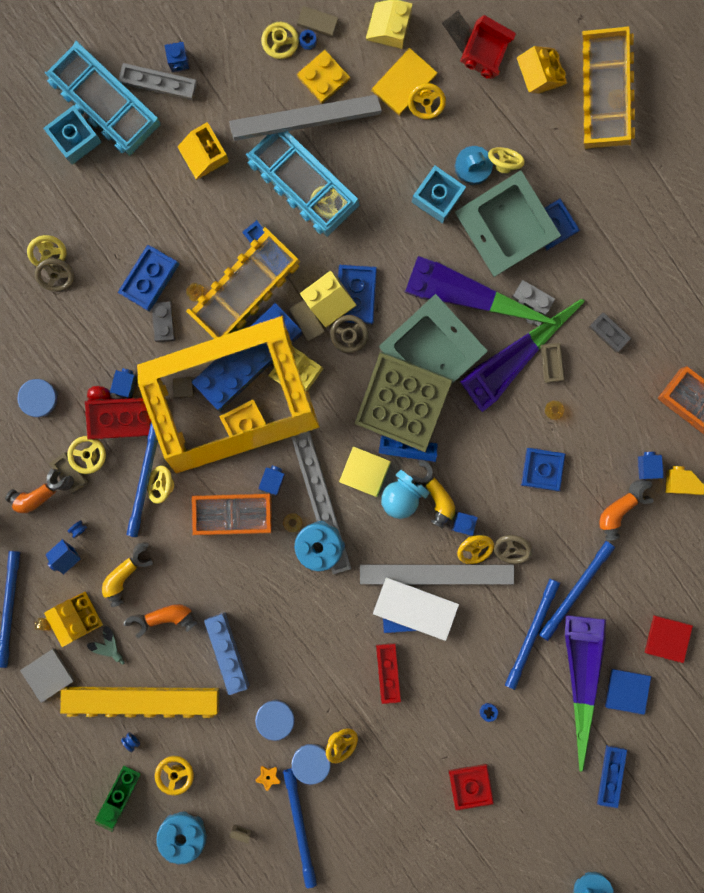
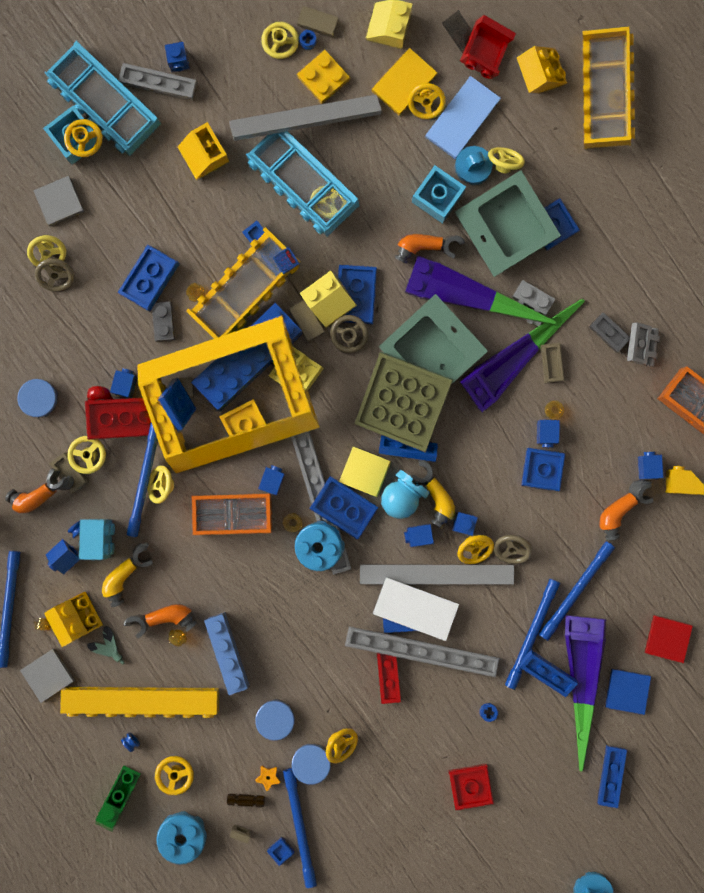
(58, 201): none -> light grey tile
(77, 132): none -> yellow piece
(96, 539): none -> medium azure brick
(177, 404): none -> blue tile
(177, 637): none -> clear yellow plate
(245, 800): none -> dark brown axle
(280, 851): none -> blue tile
(286, 260): none -> tile
(343, 508): none -> blue tile
(416, 242): none -> orange piece
(419, 535): none -> blue brick
(421, 651): none -> light grey tile
(462, 117): none -> light blue tile
(548, 433): none -> blue brick
(548, 673): none -> blue plate
(643, 344): none -> light grey plate

